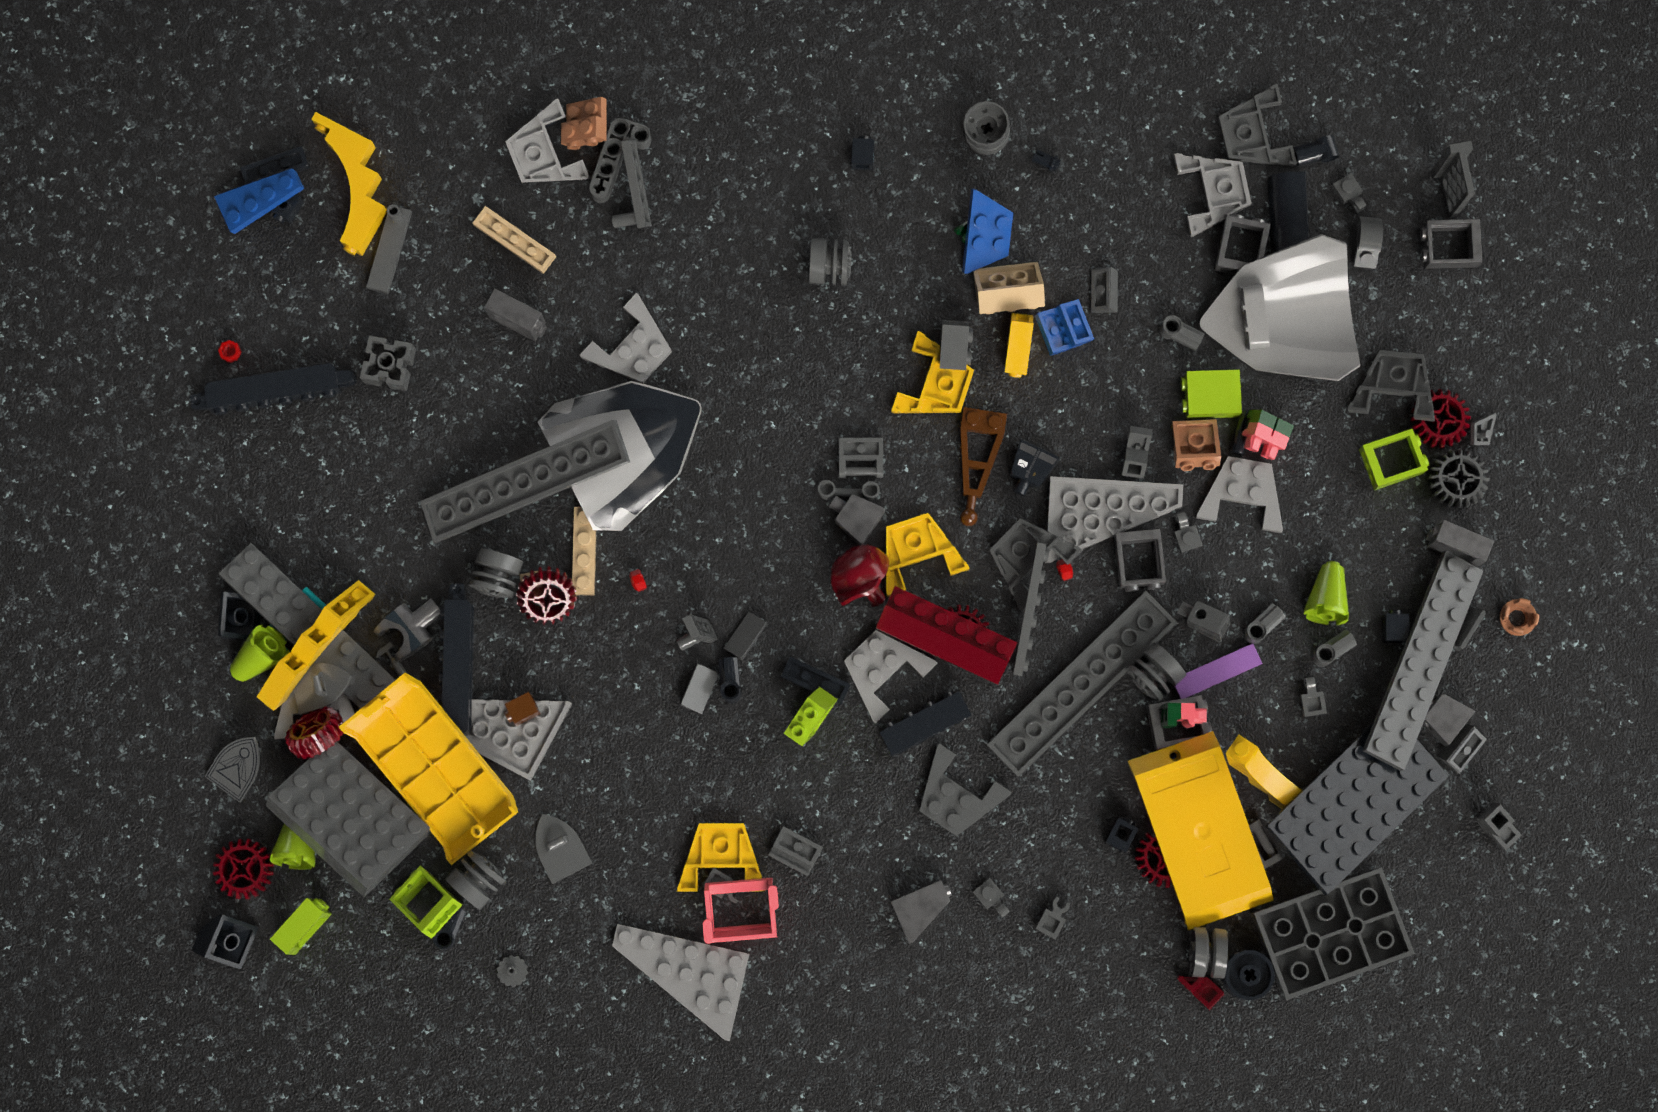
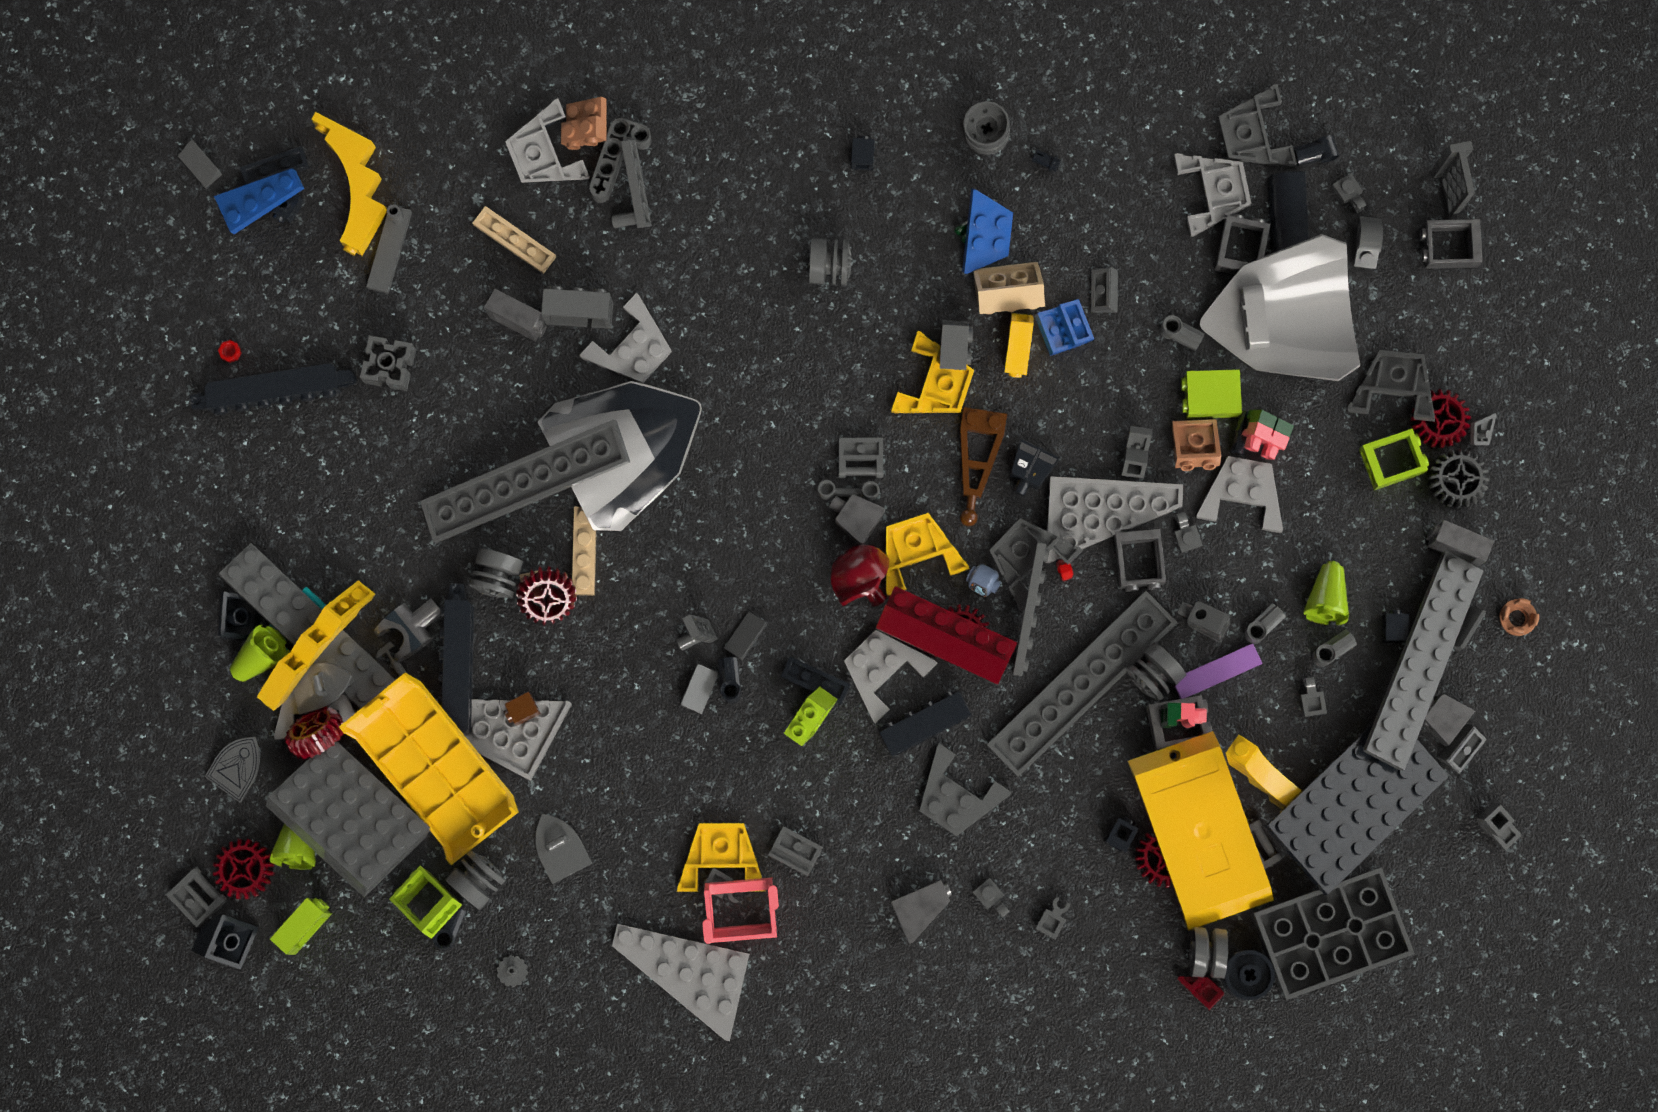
(191, 903): none -> dark grey plate
(199, 164): none -> dark grey slope
(576, 306): none -> dark grey piece
(637, 580): red tile -> none
(983, 580): none -> sand blue head

